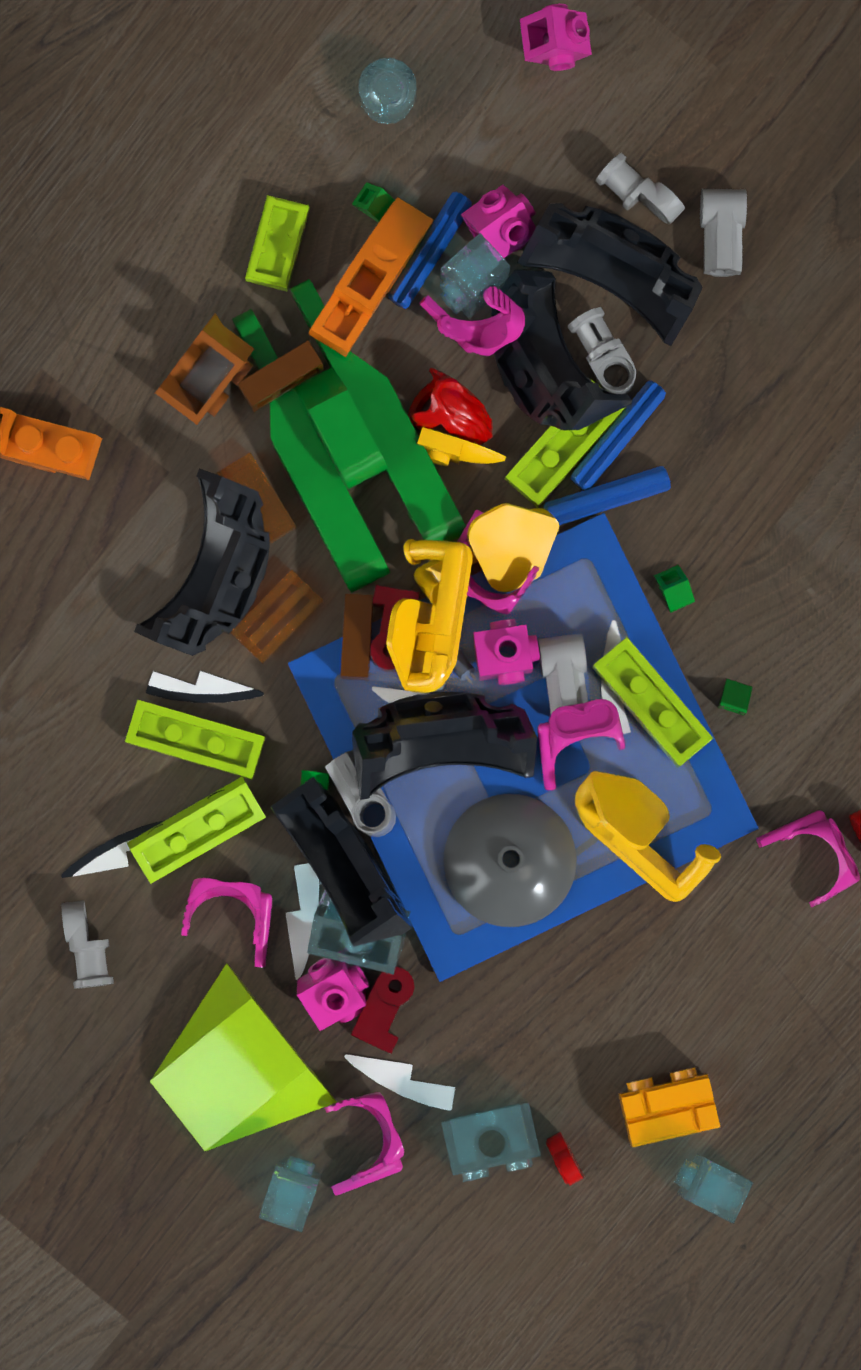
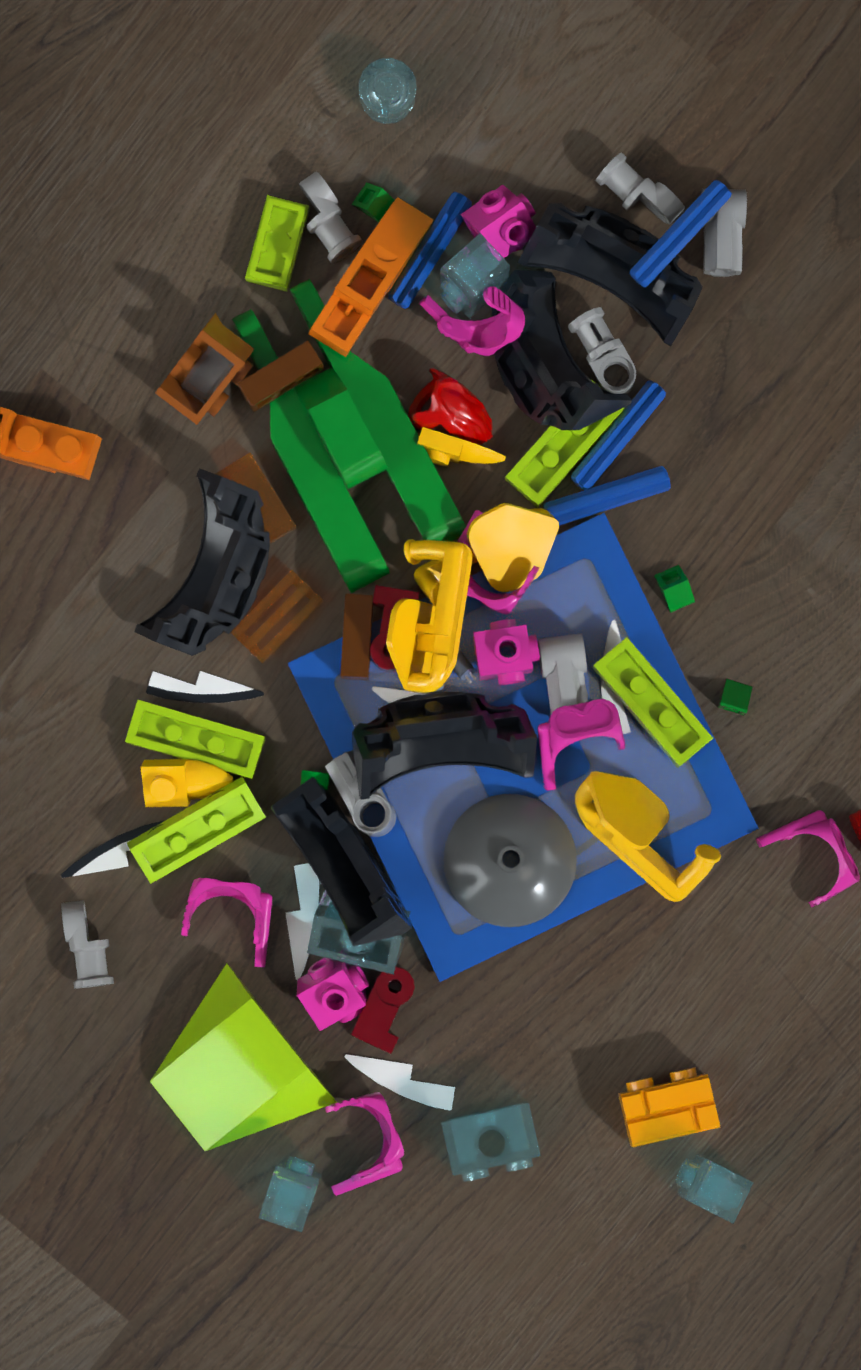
(180, 781): none -> yellow plate
(328, 223): none -> light grey connector
(556, 37): dark pink brick -> none
(564, 1159): red tile -> none
(680, 233): none -> blue axle

